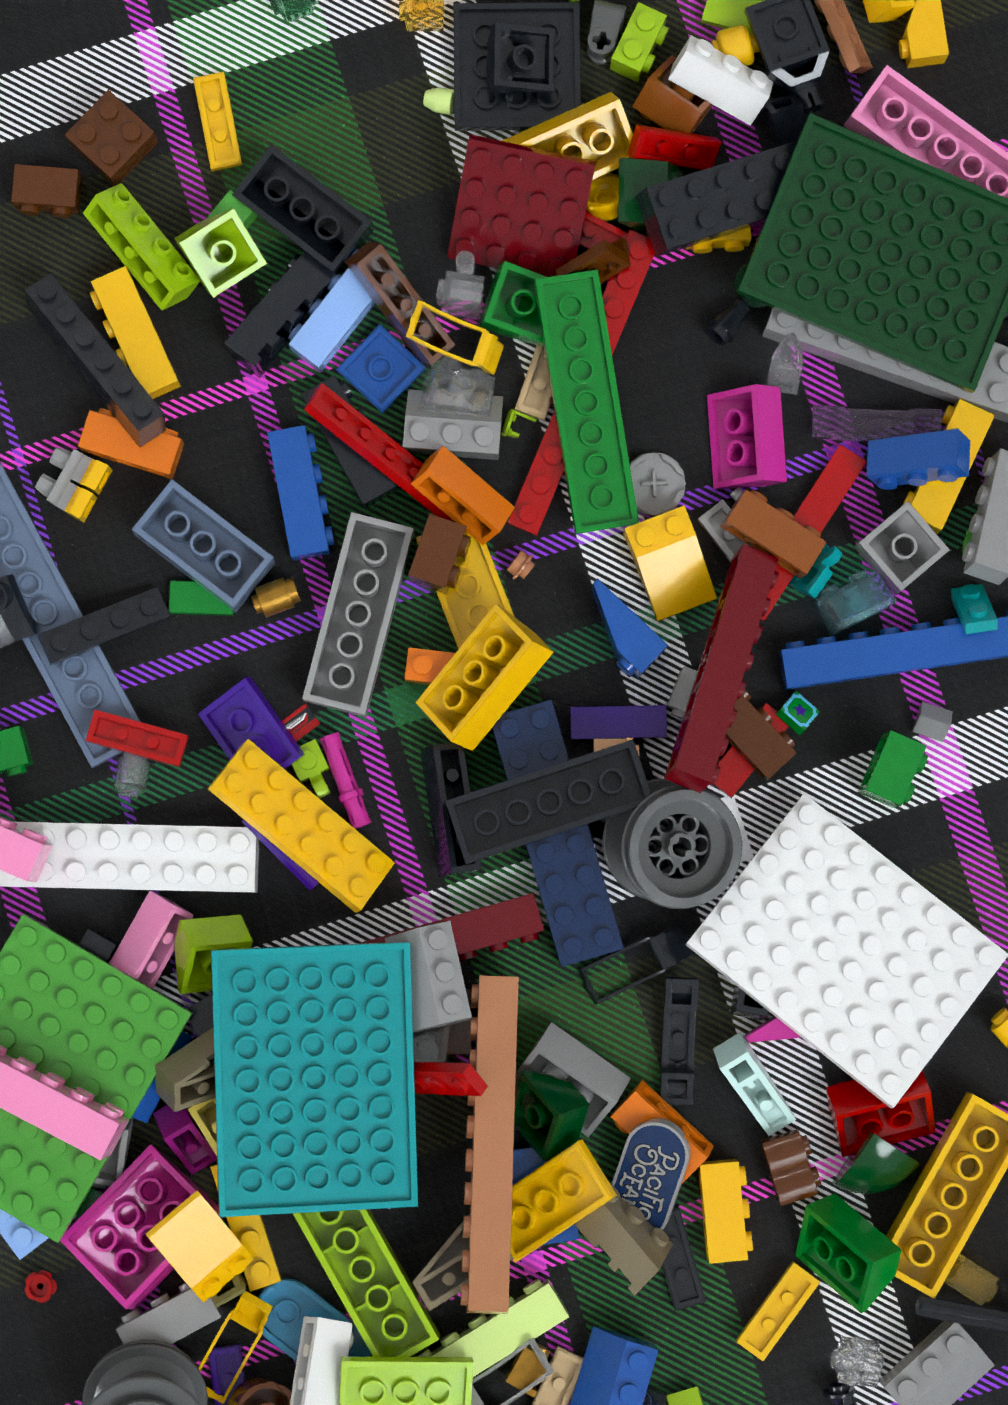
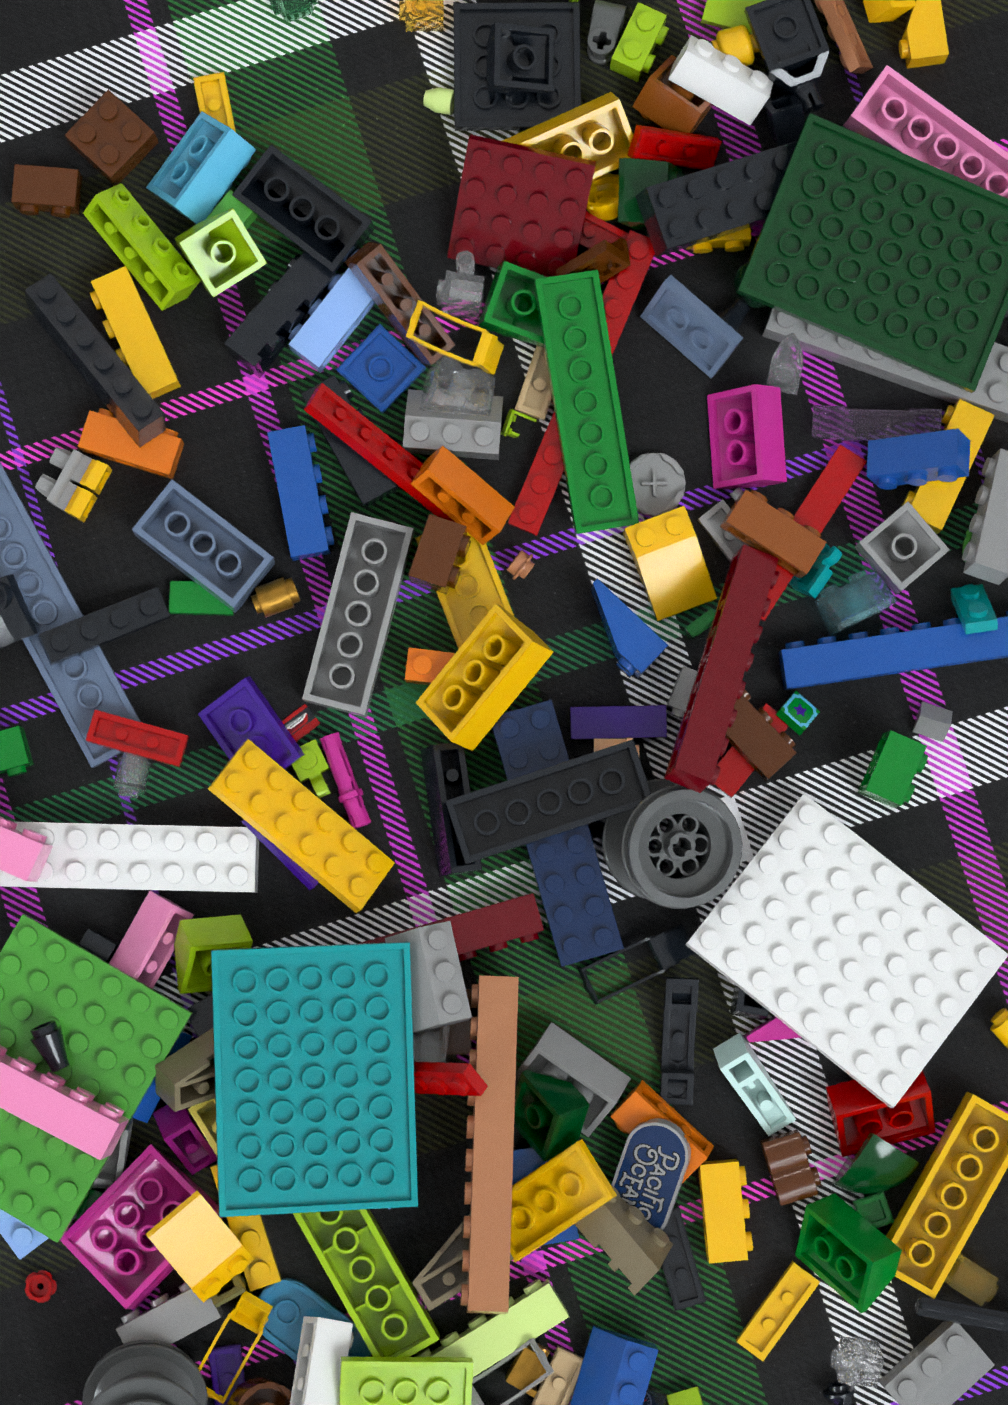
(50, 1044): none -> black cone
(201, 168): none -> medium azure slope
(691, 326): none -> sand blue plate
(699, 624): none -> green tile
(874, 1209): none -> green tile

